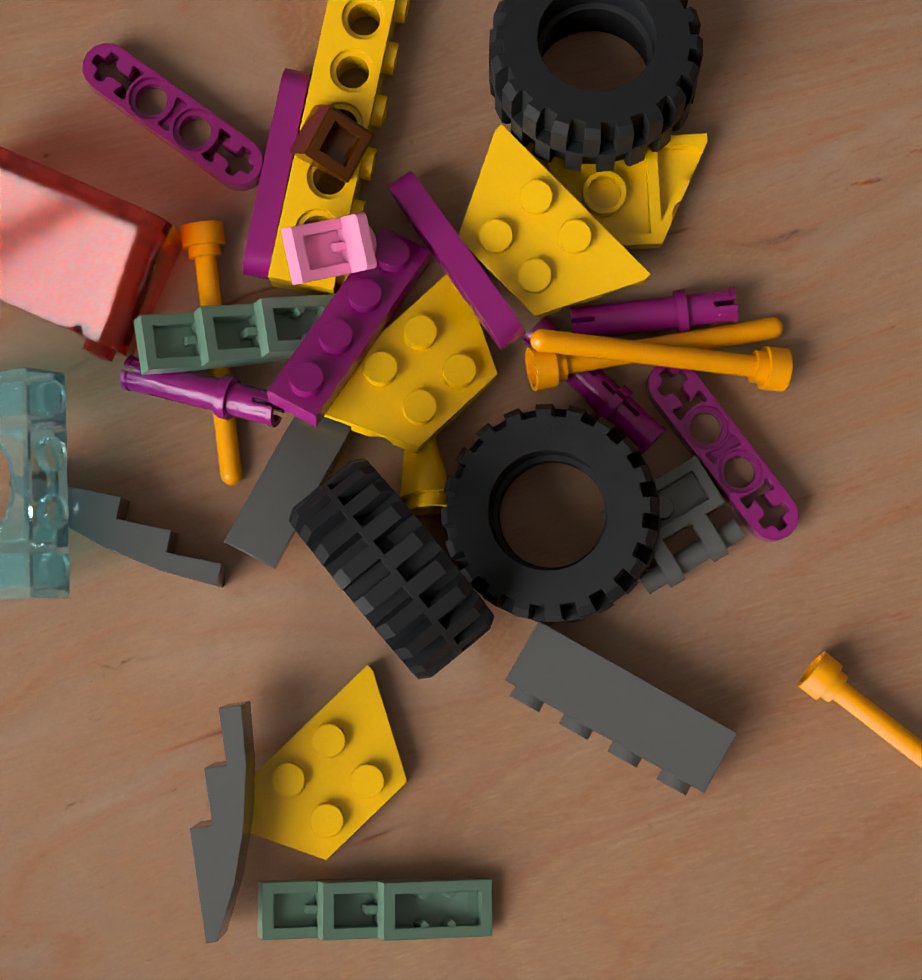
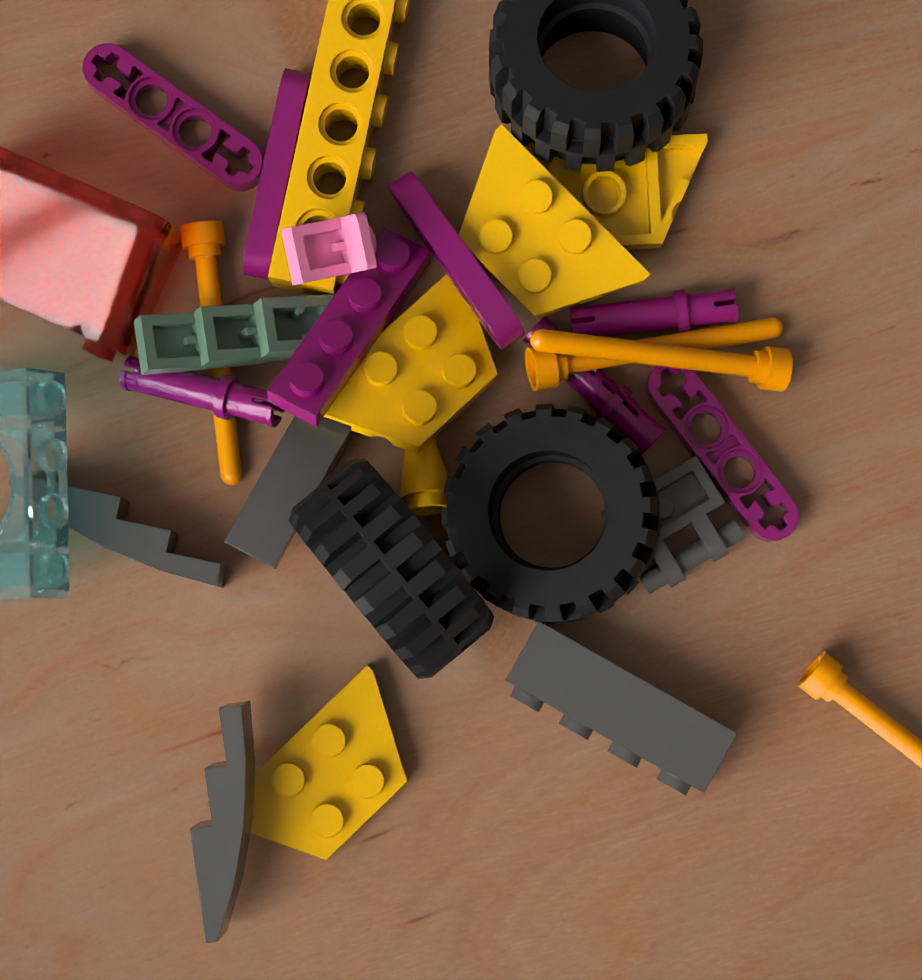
(331, 142): reddish brown slope -> none
(375, 908): sand green slope -> none

